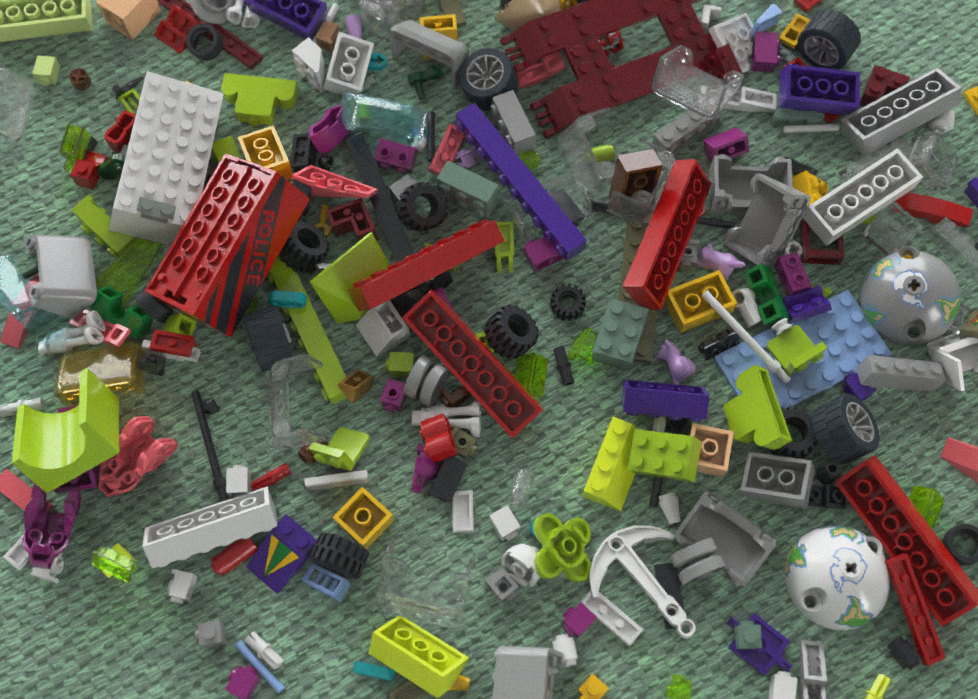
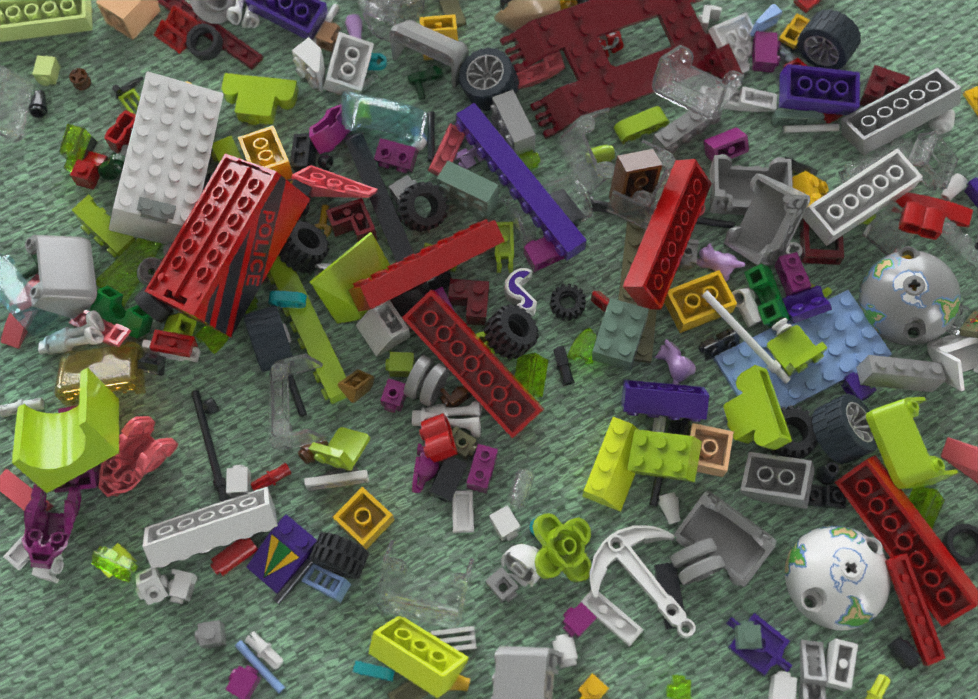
(38, 104): none -> black cone
(142, 272): none -> light grey wheel
(151, 585): none -> white brick
(213, 339): none -> clear neon green brick
(293, 580): none -> black bar
(296, 396): none -> black bar
(458, 639): none -> white tile
(473, 295): none -> dark red brick
(482, 468): none -> magenta brick
(516, 293): none -> white animal
(600, 300): none -> red slope
(640, 124): none -> lime beam
(840, 664): none -> white brick
(903, 446): none -> lime windscreen
(921, 220): none -> red brick
(956, 185): none -> white cone

